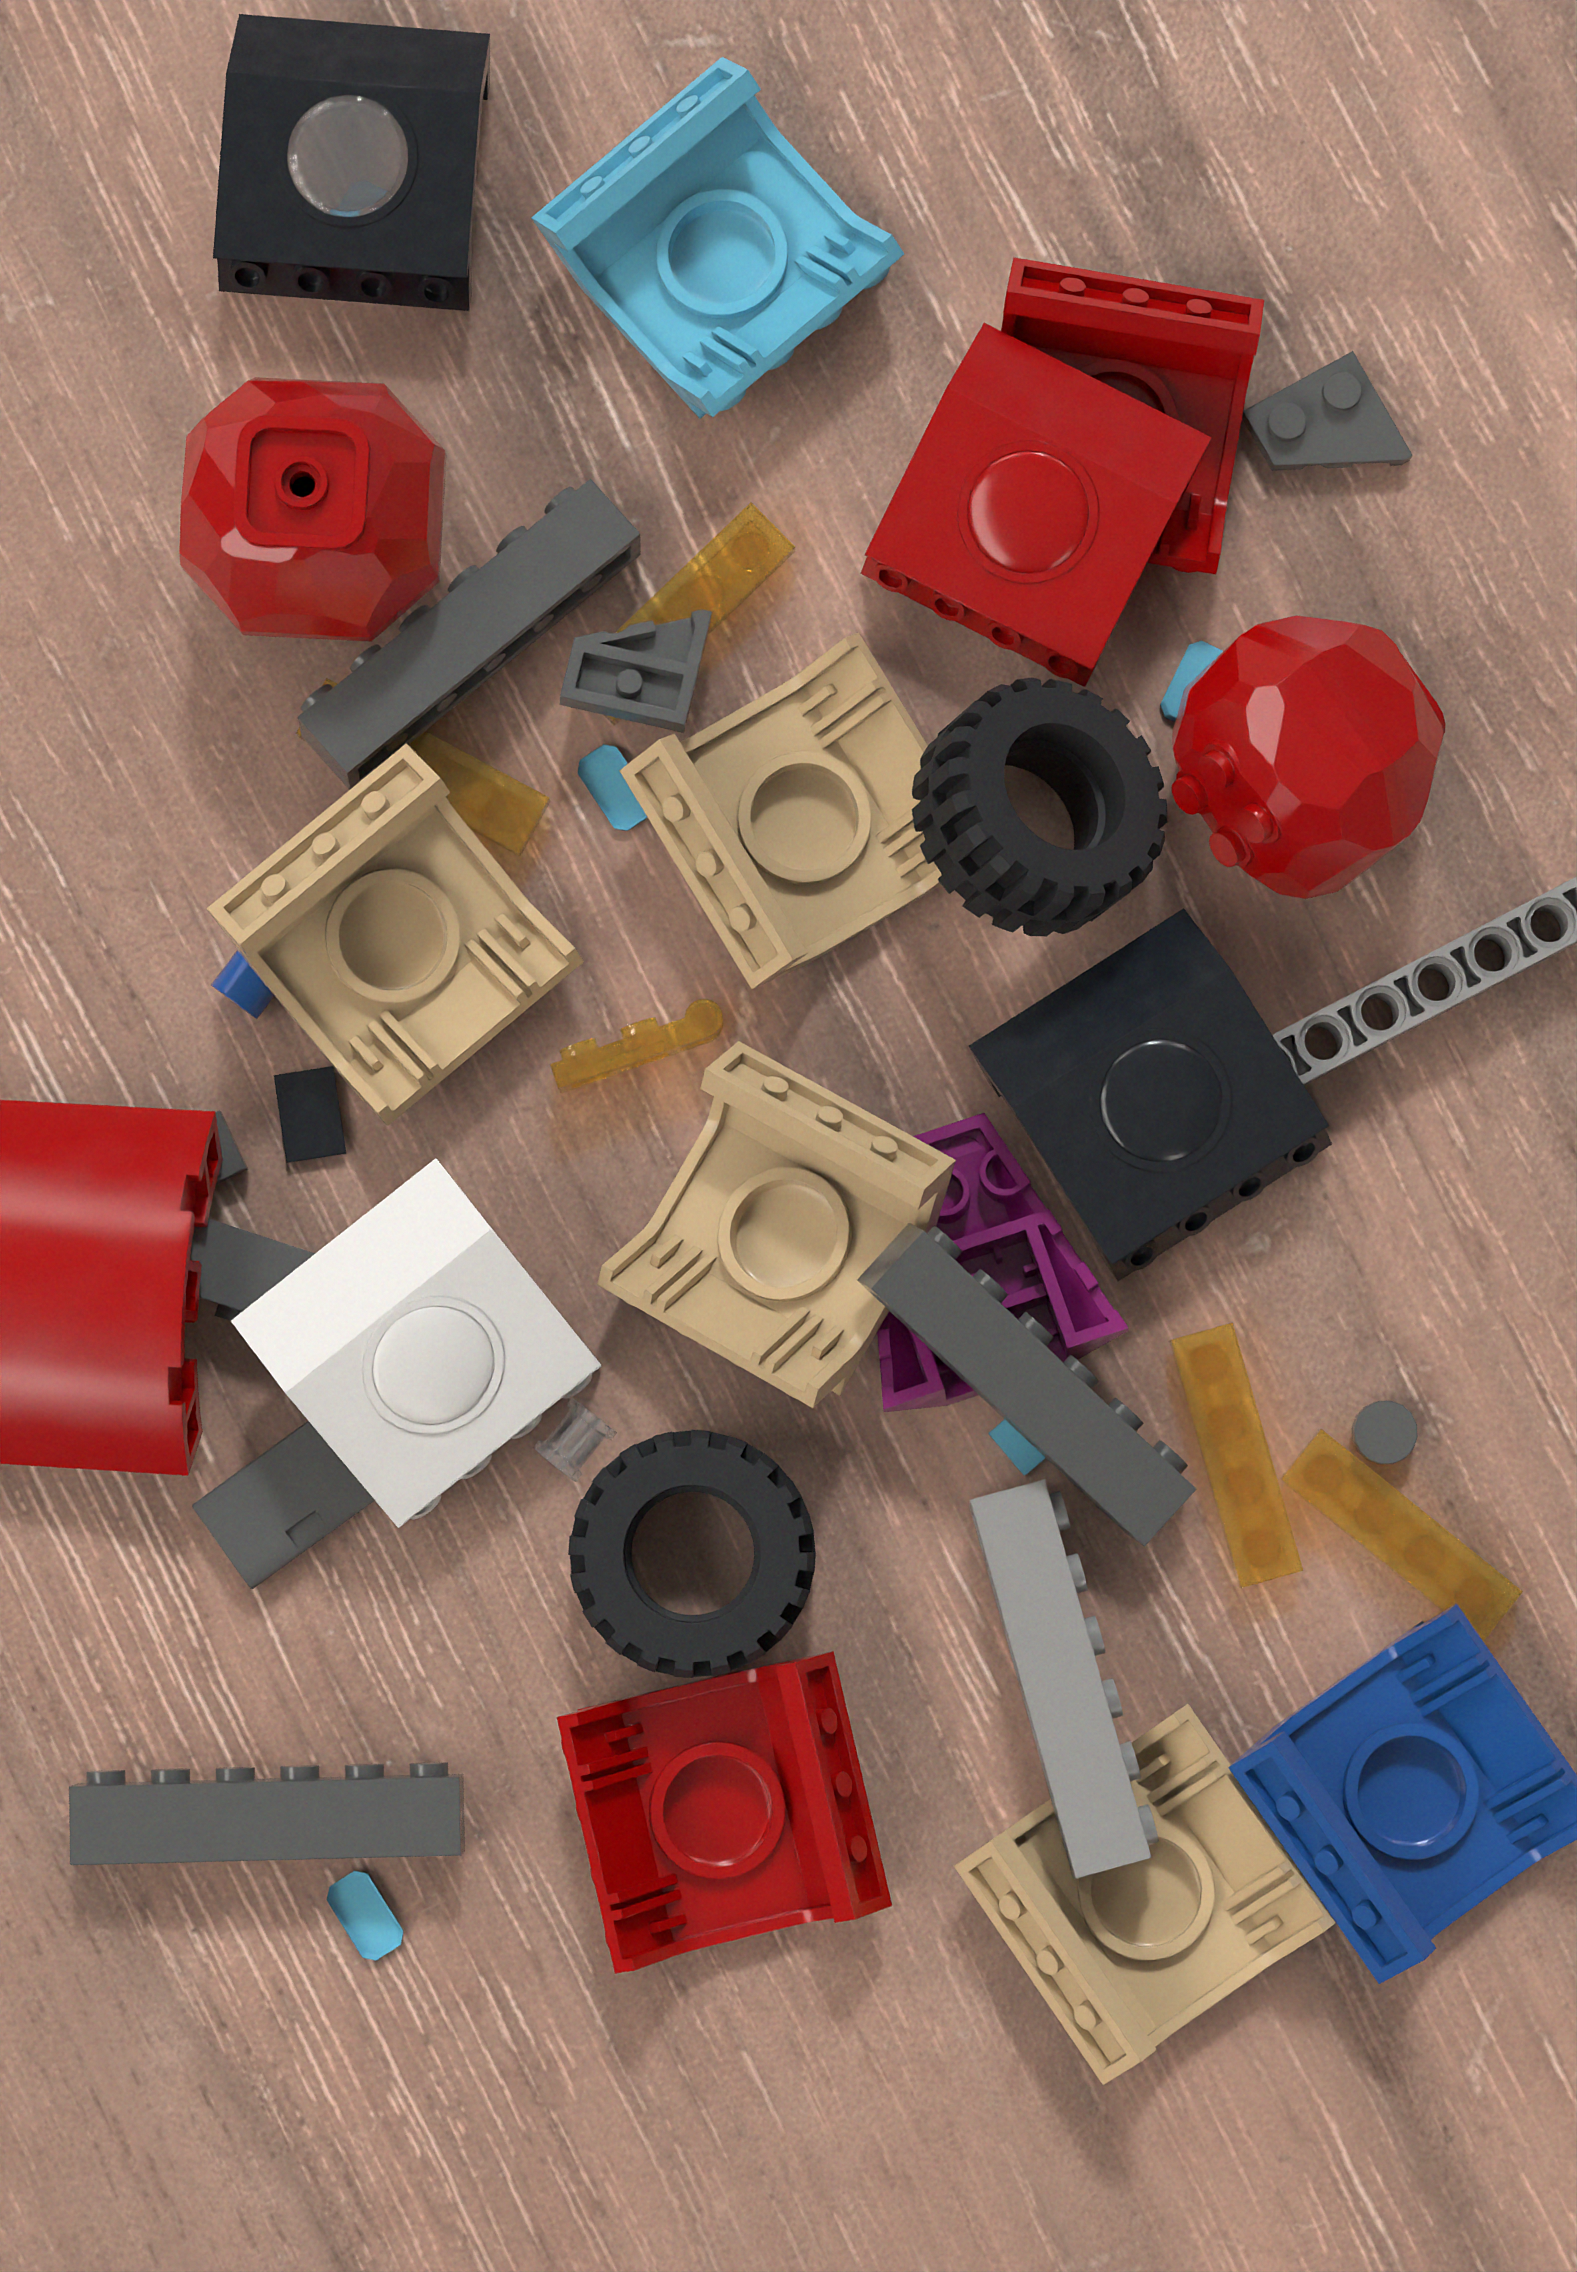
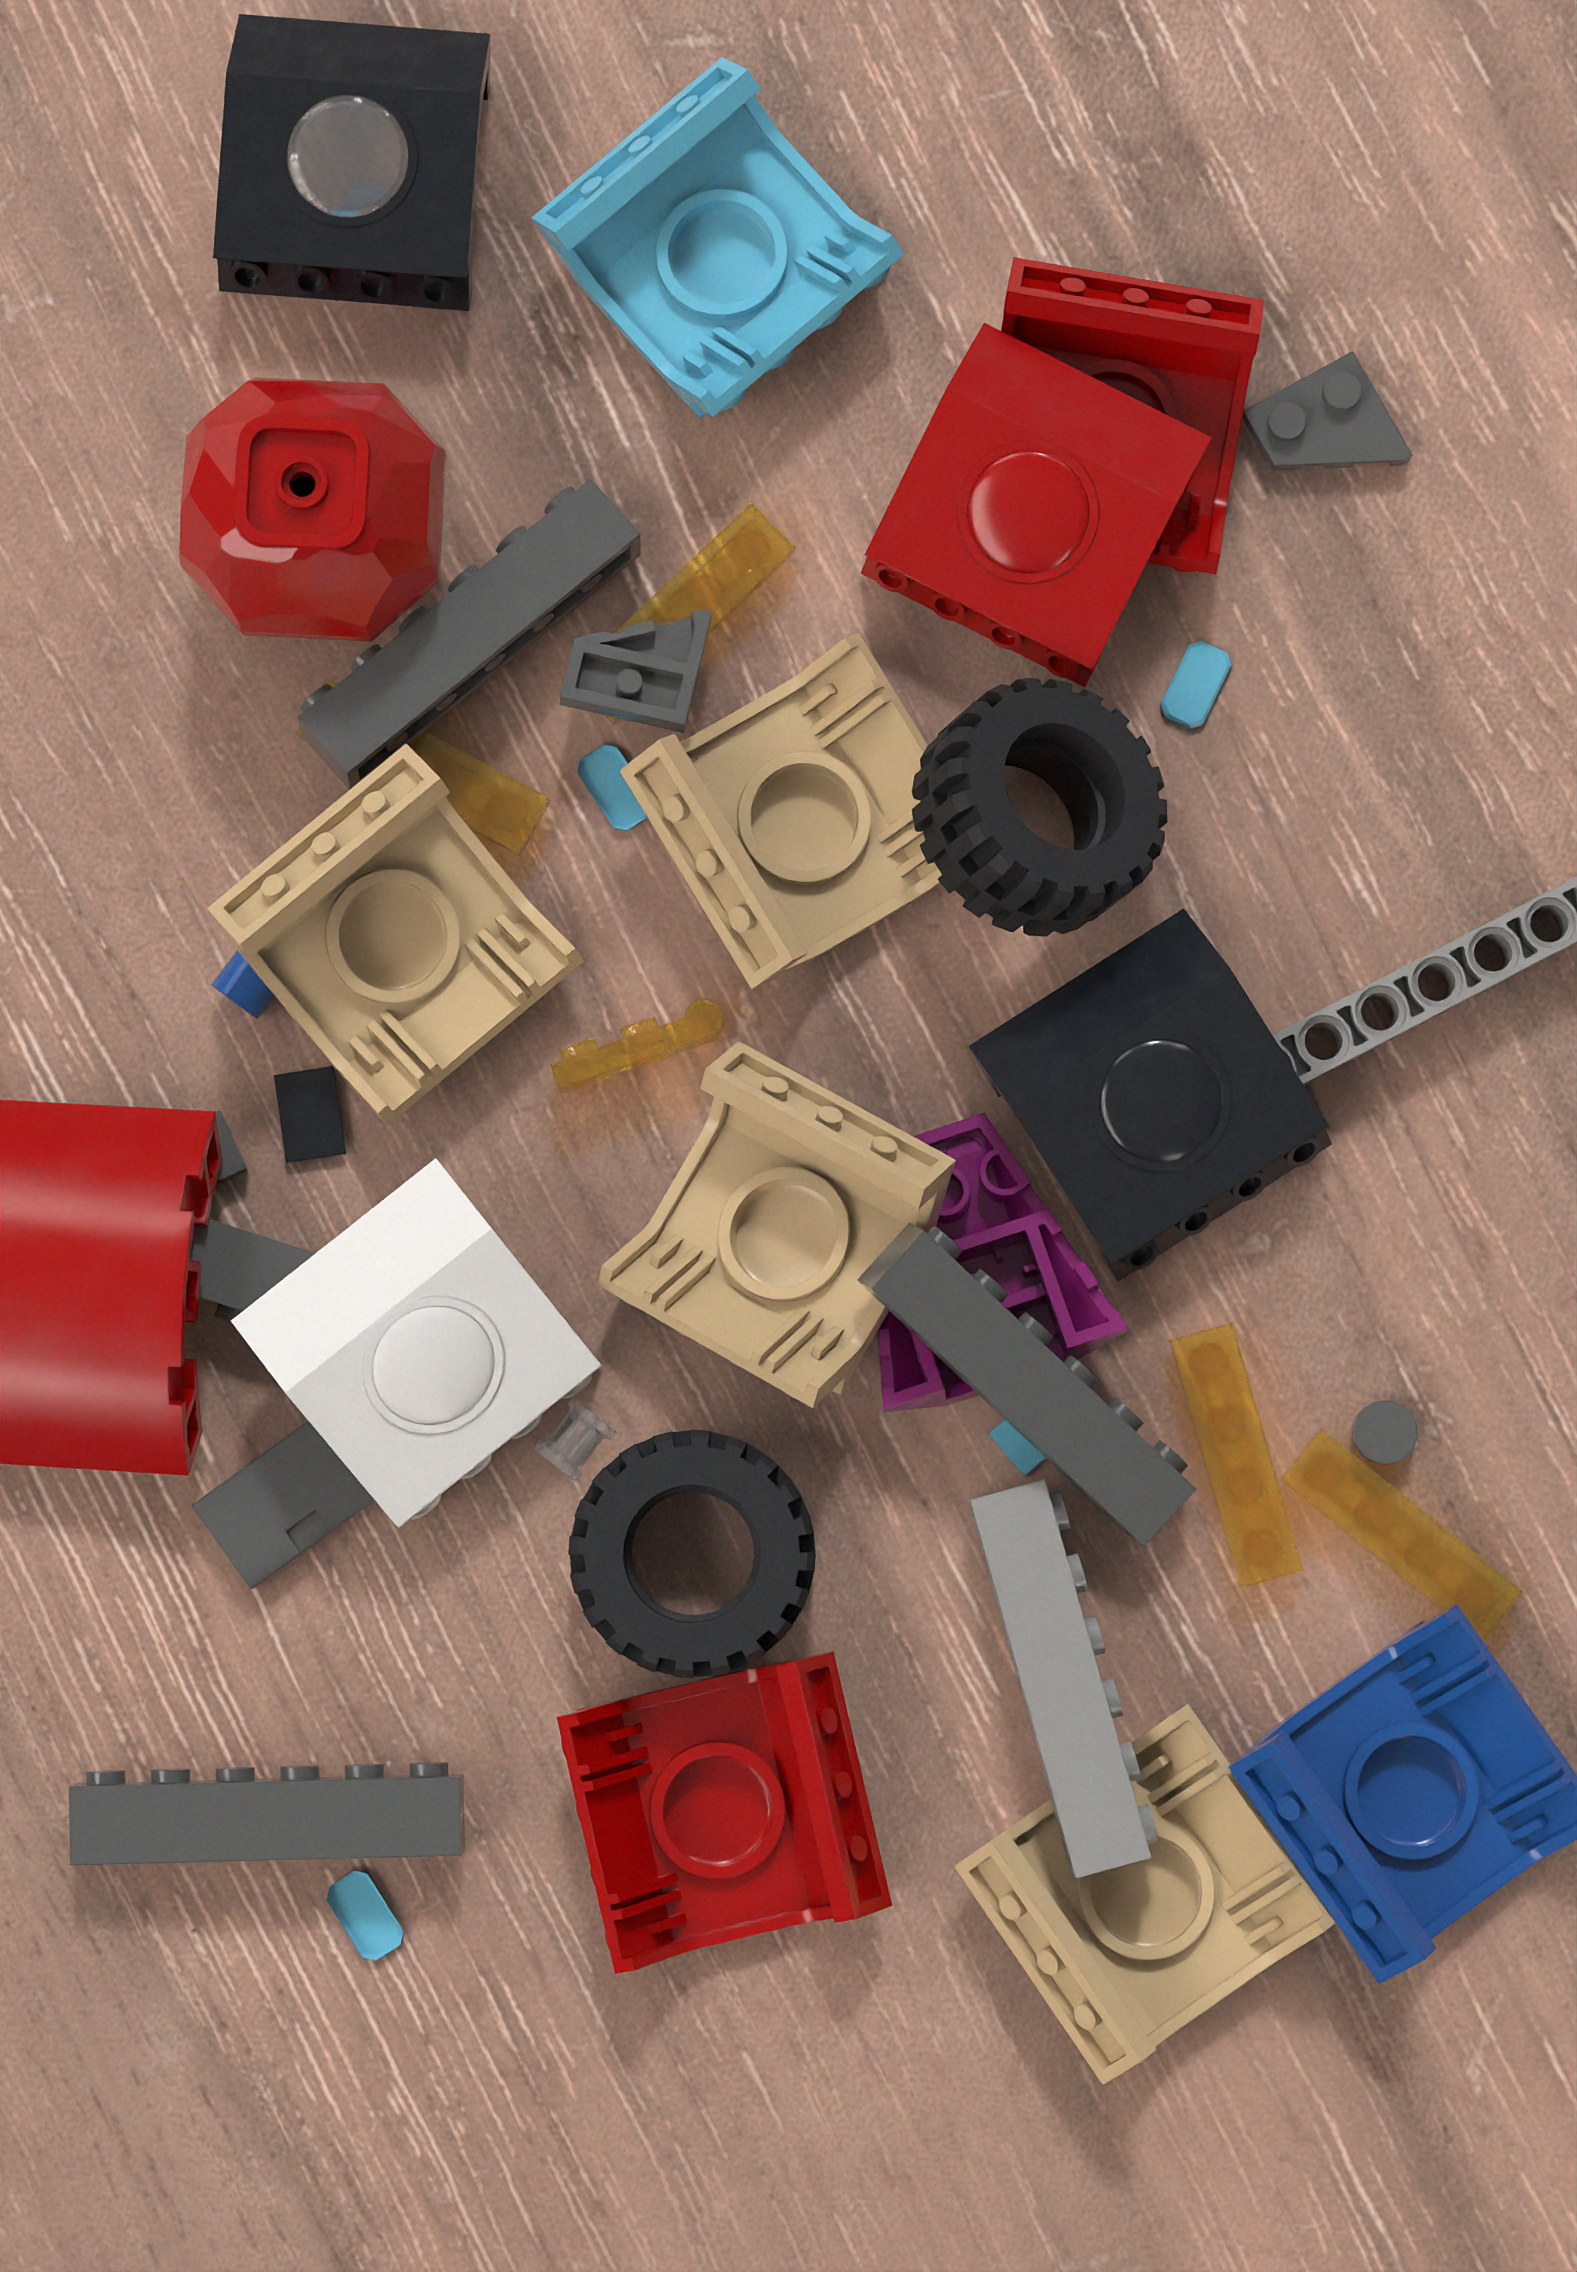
(1307, 752): red rock -> none

